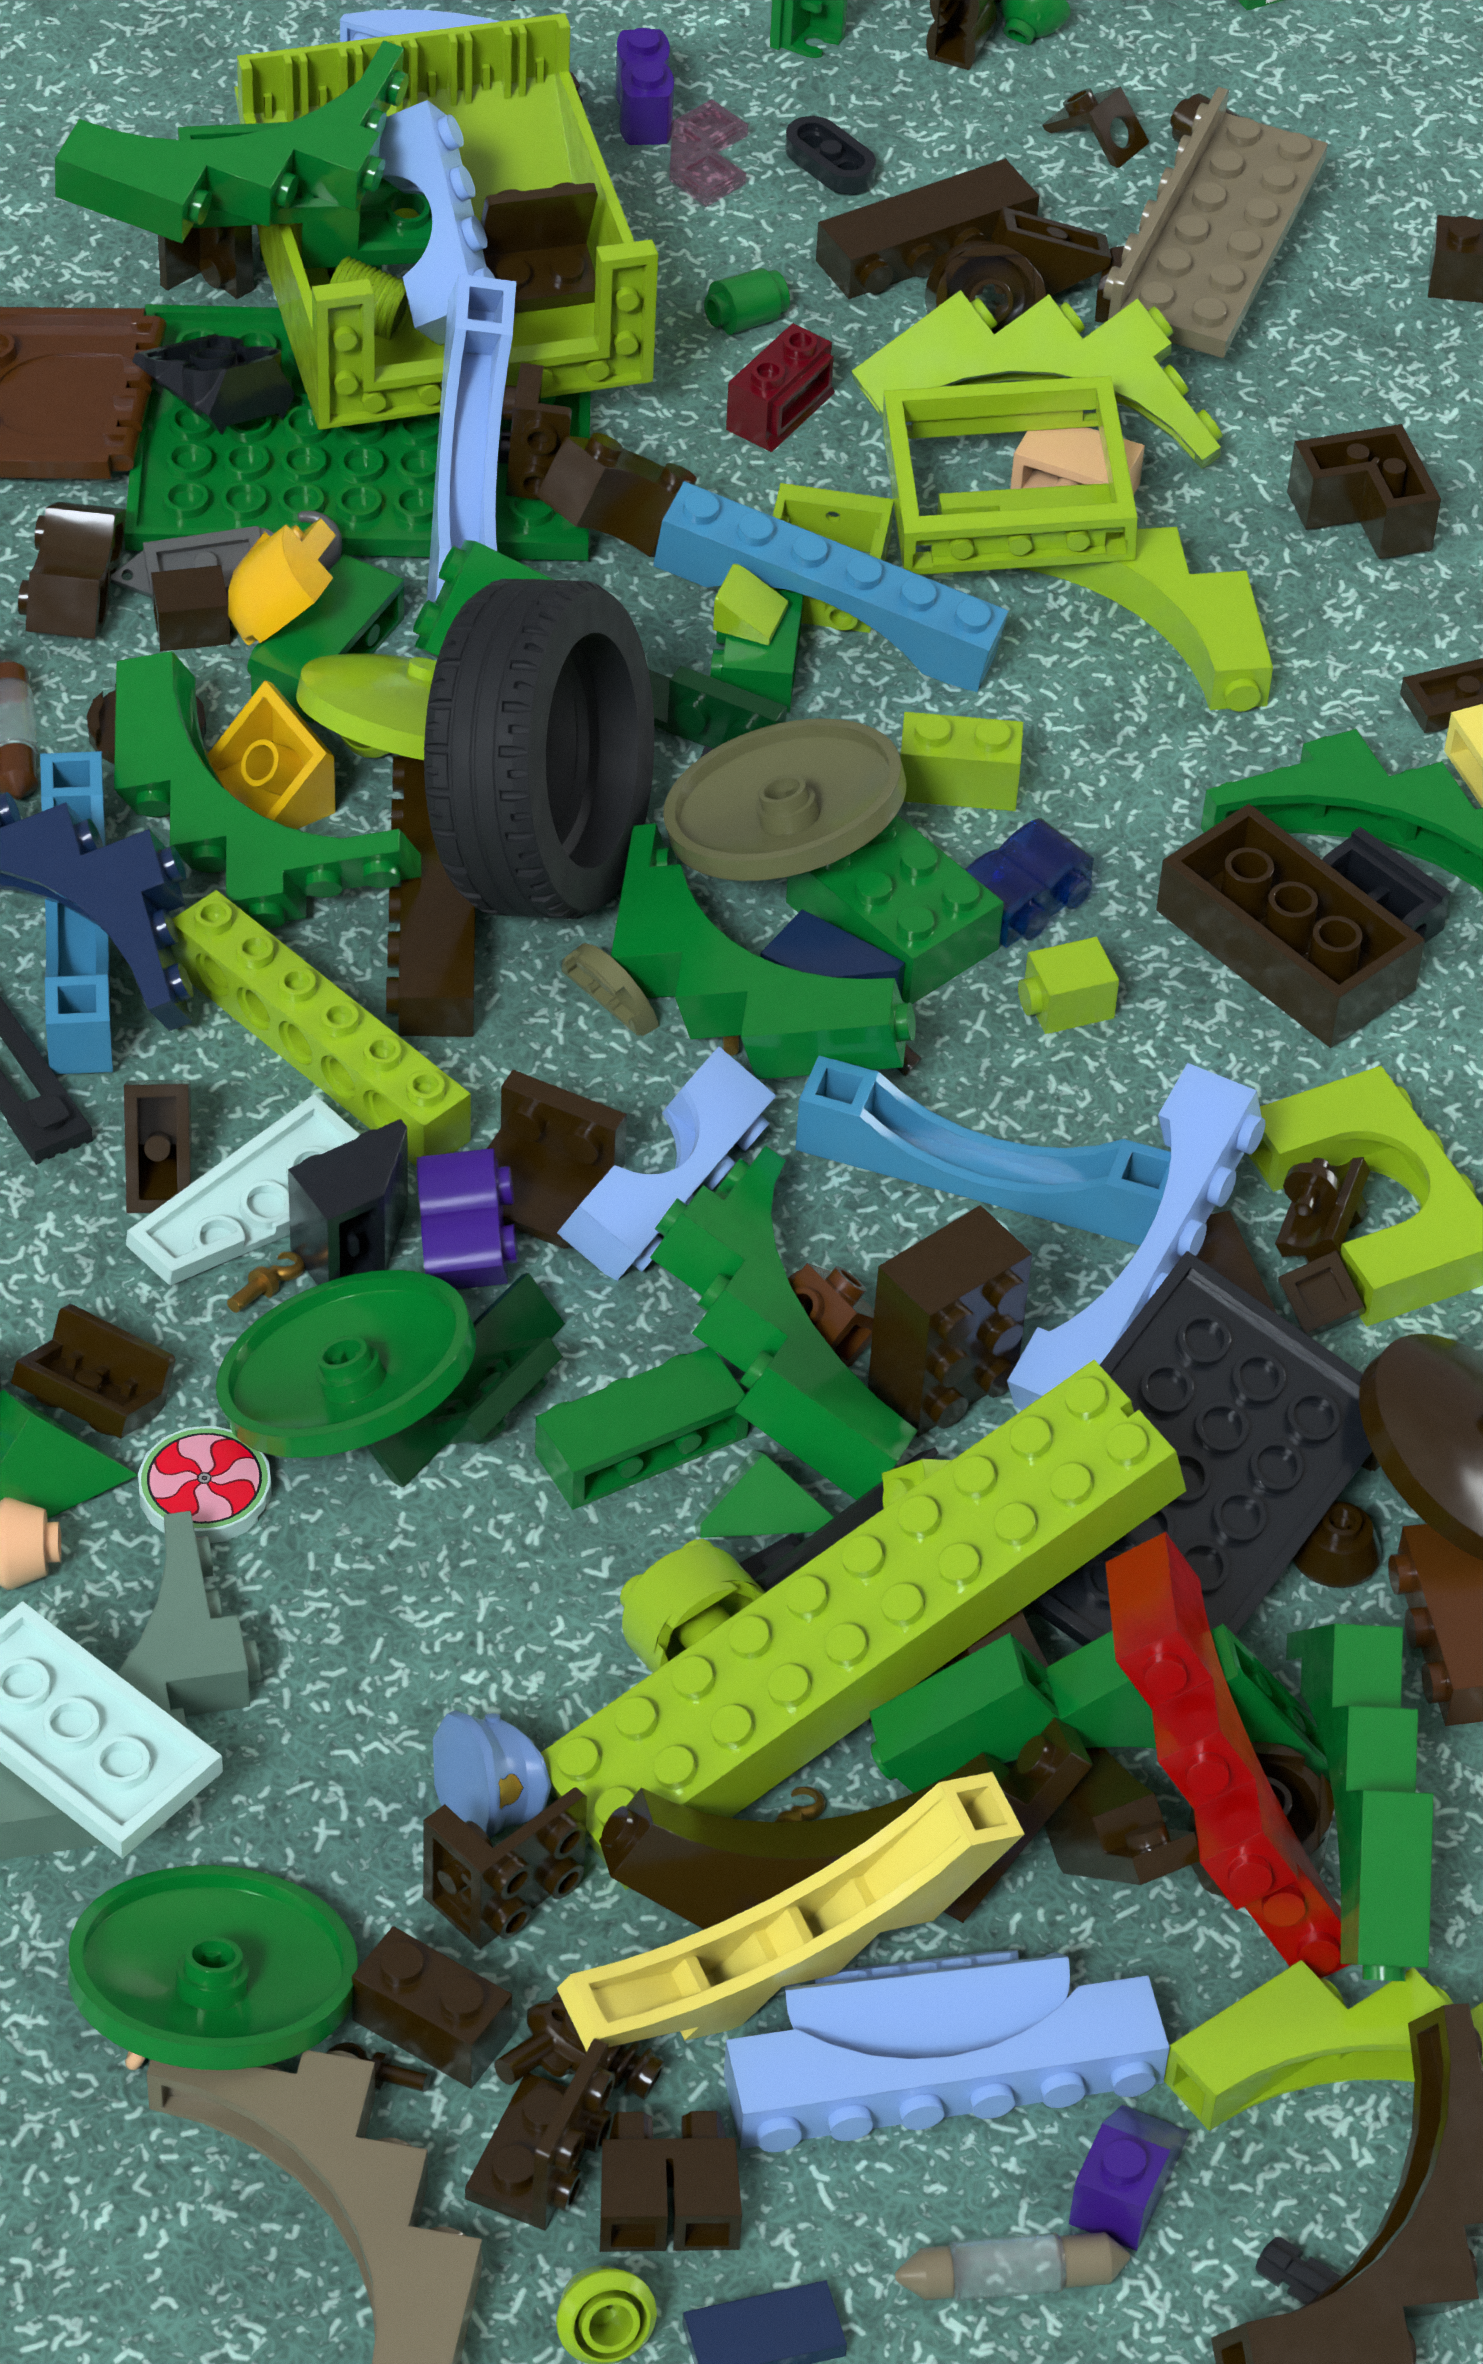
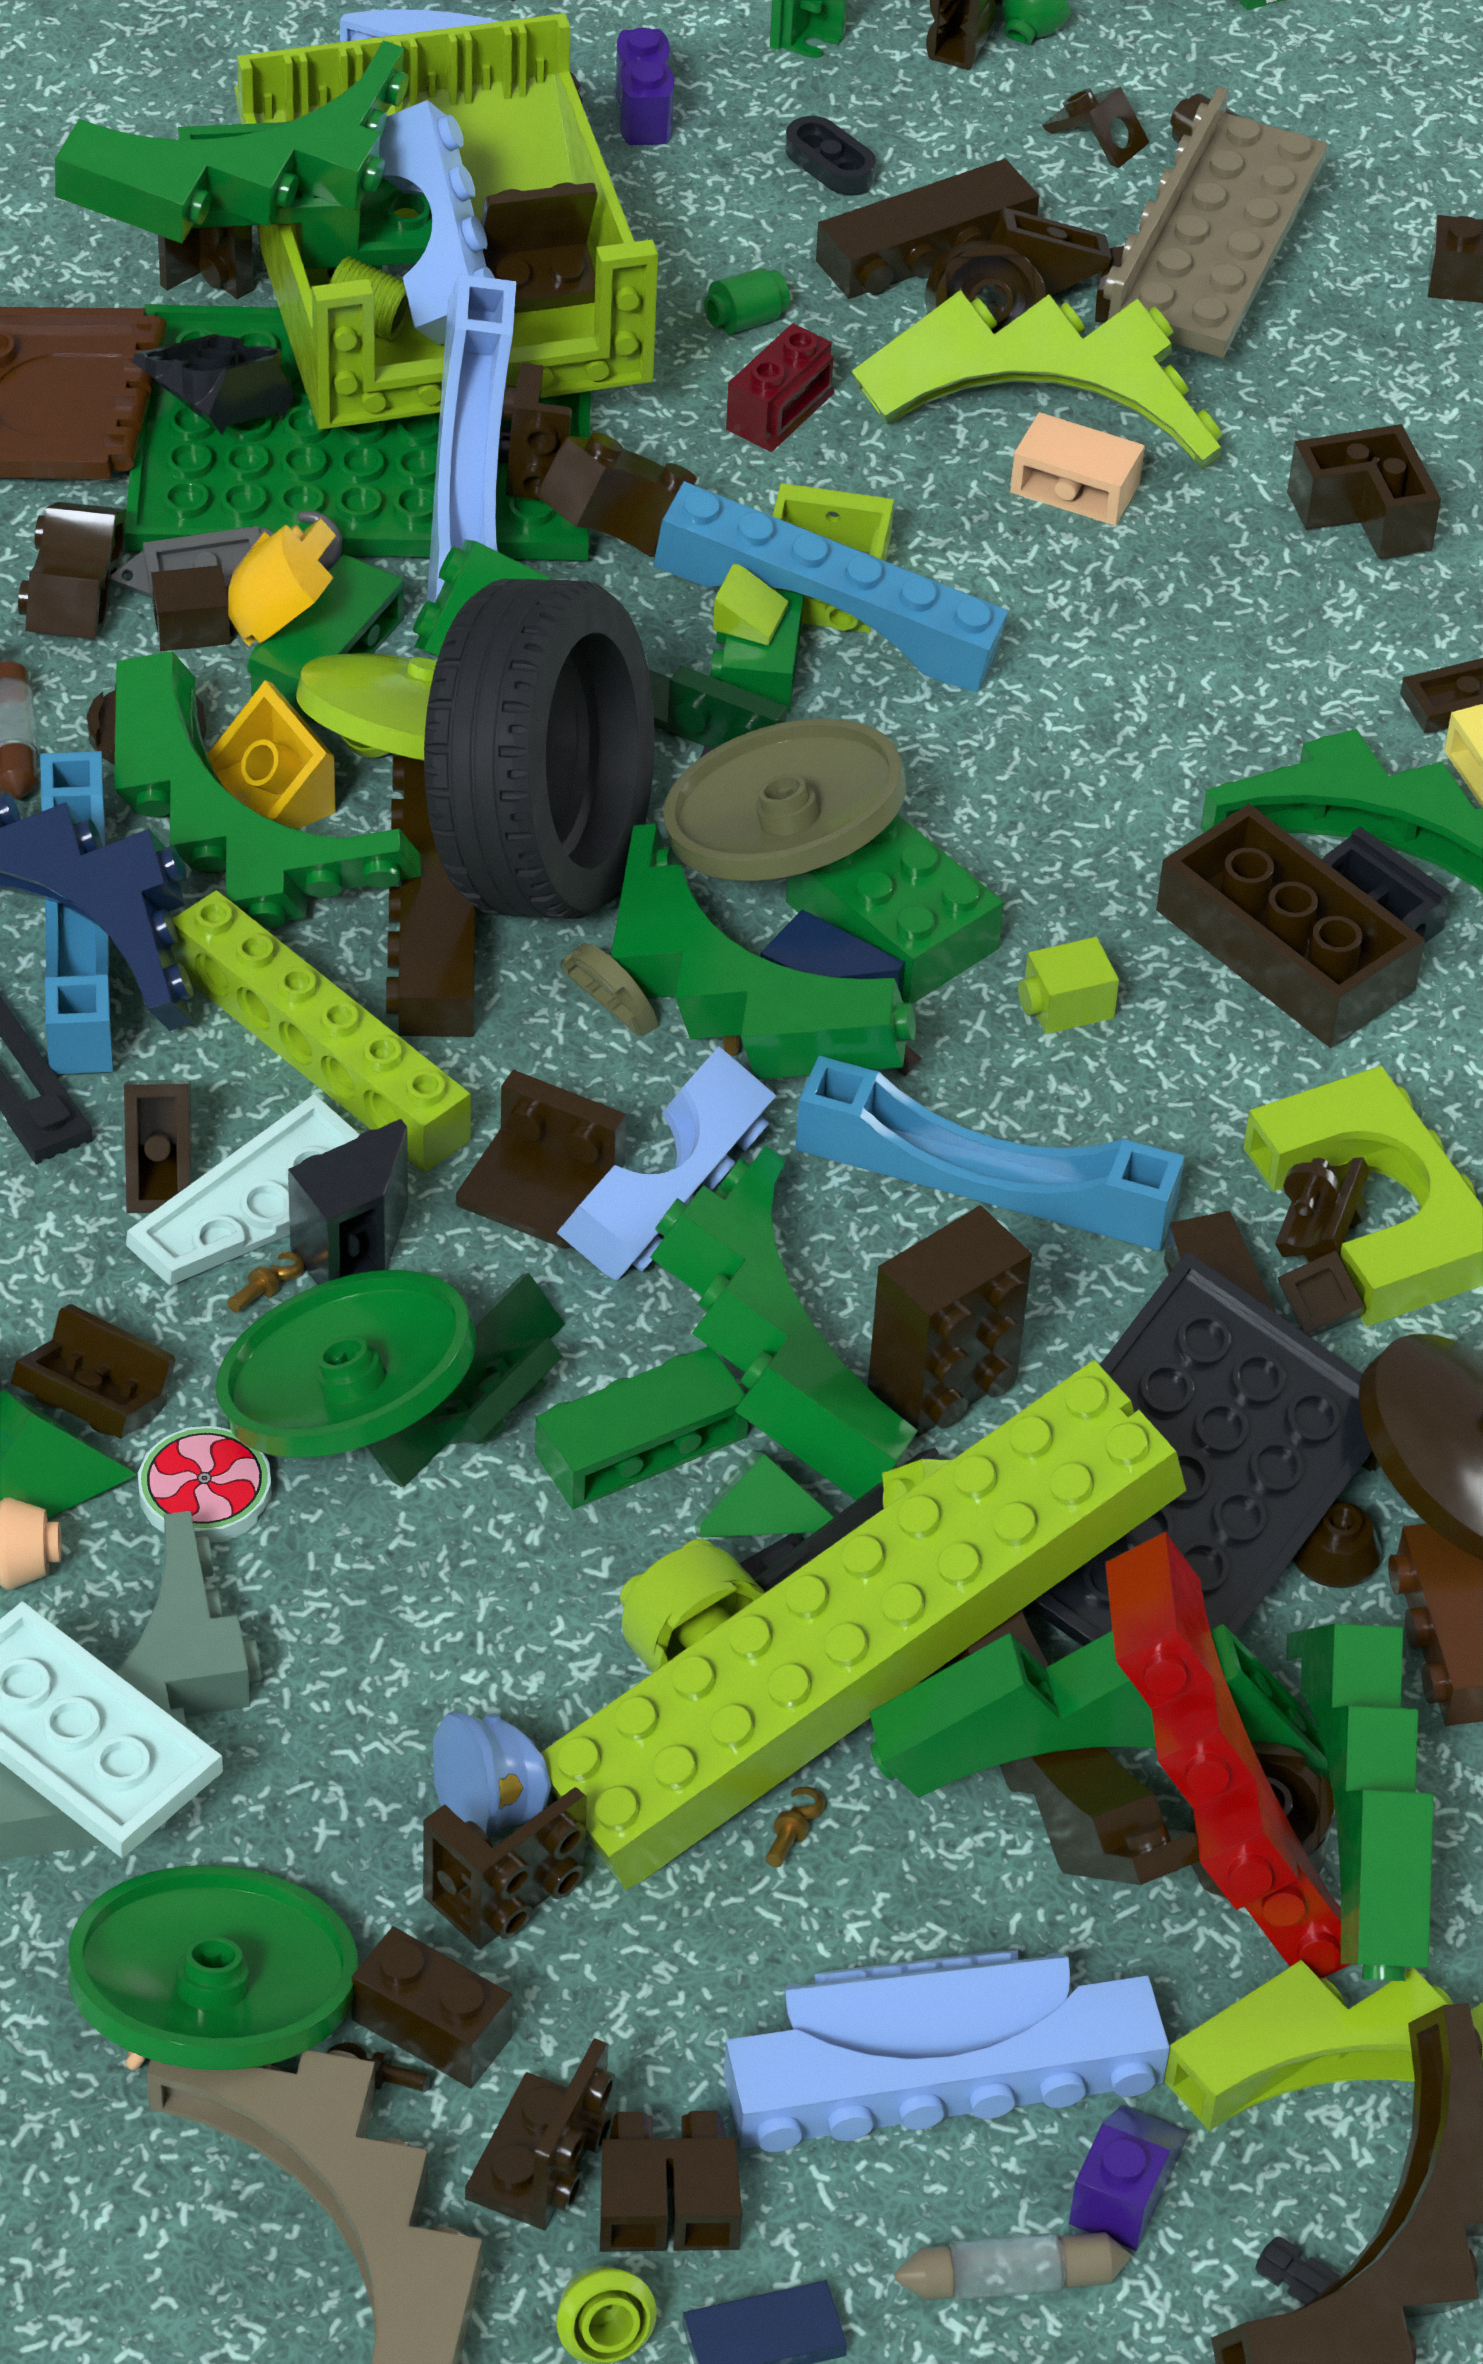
(464, 1218): dark purple brick -> none
(561, 2051): dark brown piece -> none
(695, 150): tile -> none
(723, 1865): dark brown arch -> none
(805, 1932): light yellow arch -> none
(836, 1308): reddish brown brick -> none
(961, 760): lime brick -> none
(1009, 536): lime window -> none
(1035, 878): clear blue brick -> none
(1202, 614): lime arch -> none
(1209, 1130): light blue arch -> none

